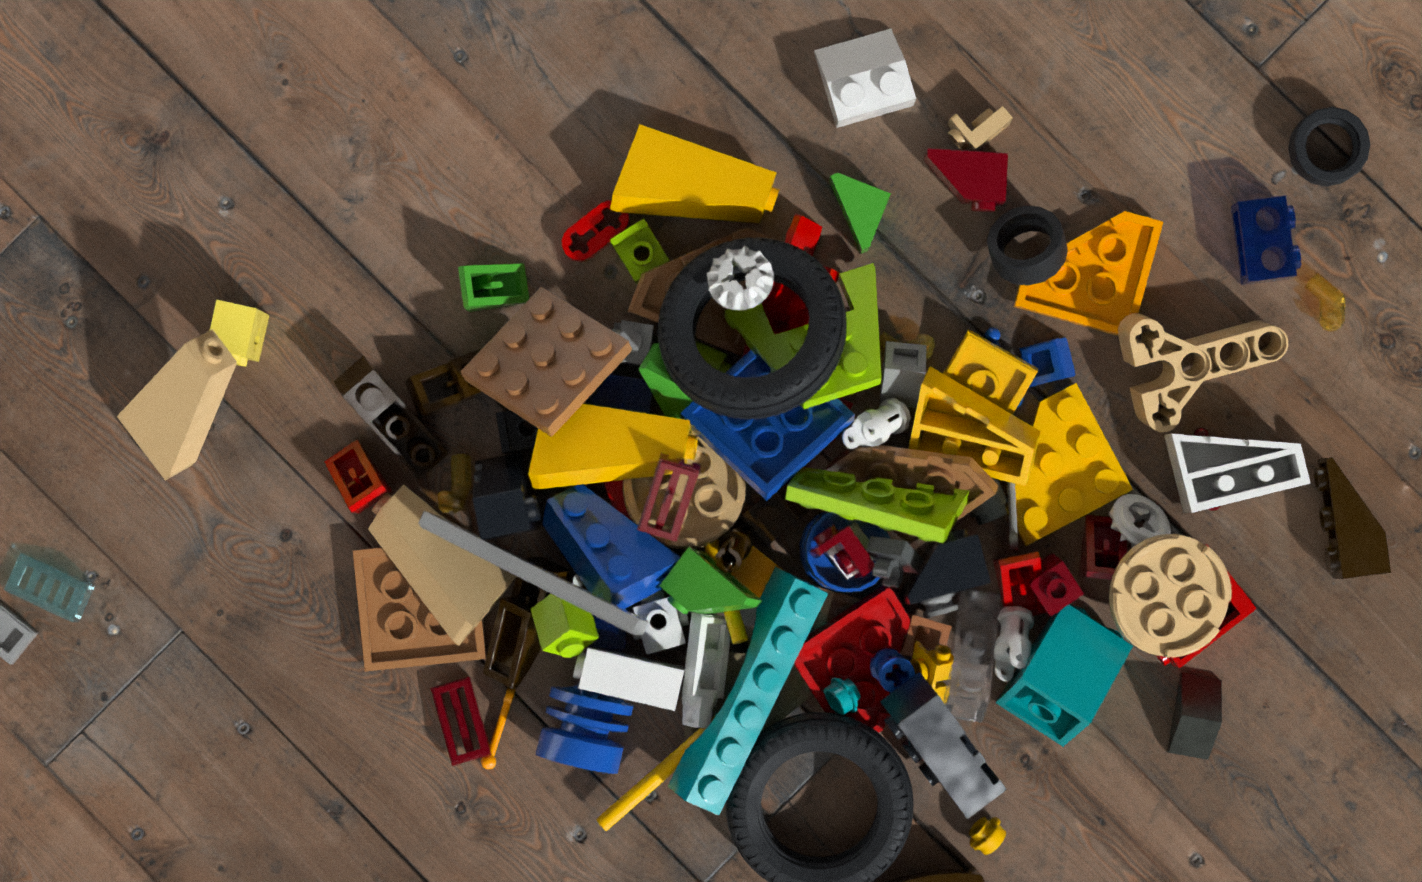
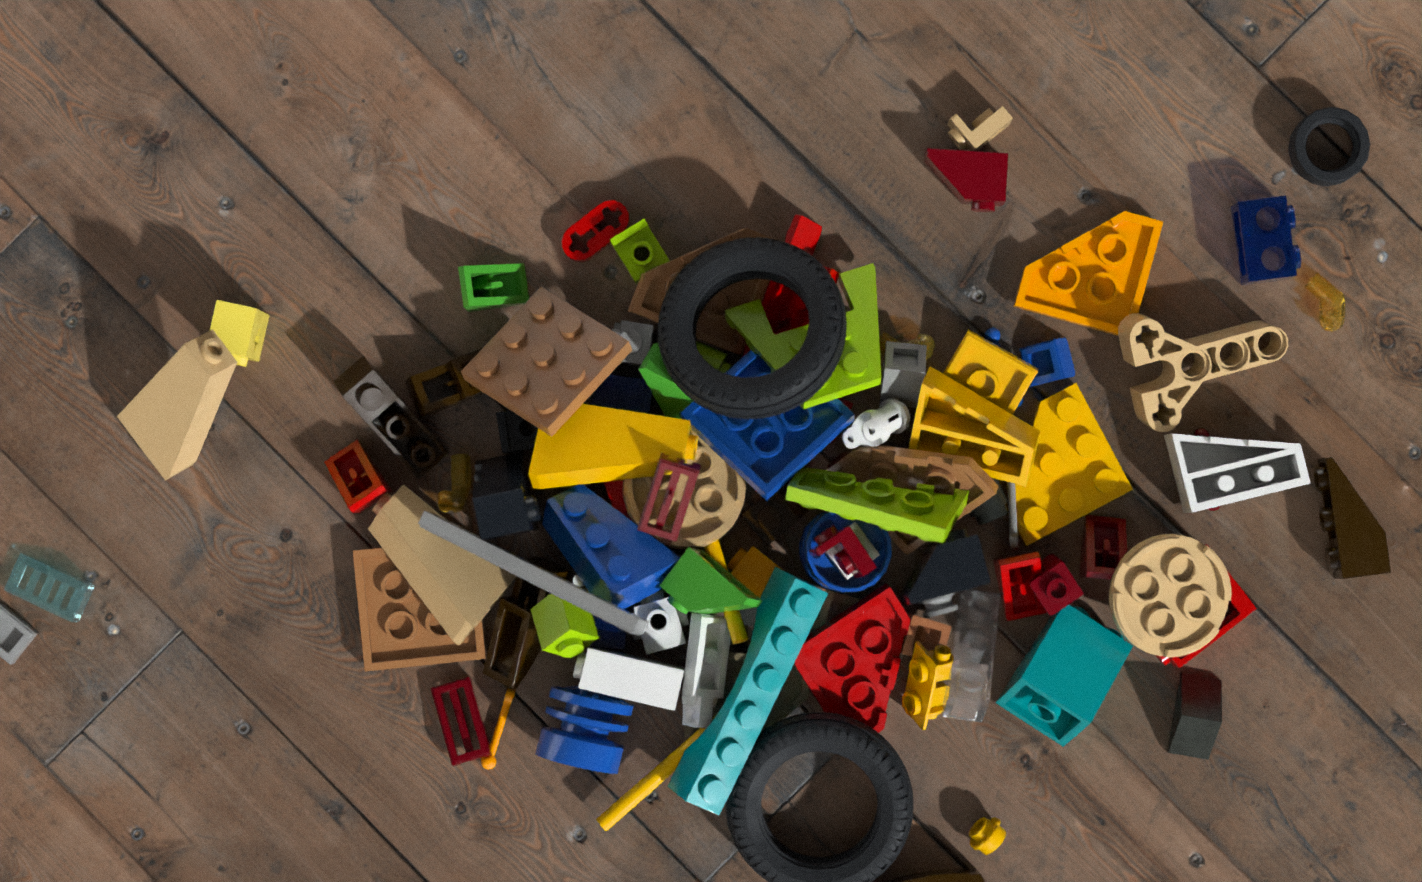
(690, 181): yellow slope -> none
(730, 293): white gear -> none
(734, 546): dark brown axle -> none
(842, 696): teal plate -> none
(861, 207): bright green slope -> none
(865, 78): white slope -> none
(883, 664): blue bush -> none
(893, 559): dark grey tile -> none
(941, 744): wedge -> none
(1012, 645): white piece -> none
(1020, 221): black tyre -> none
(1134, 508): white gear -> none

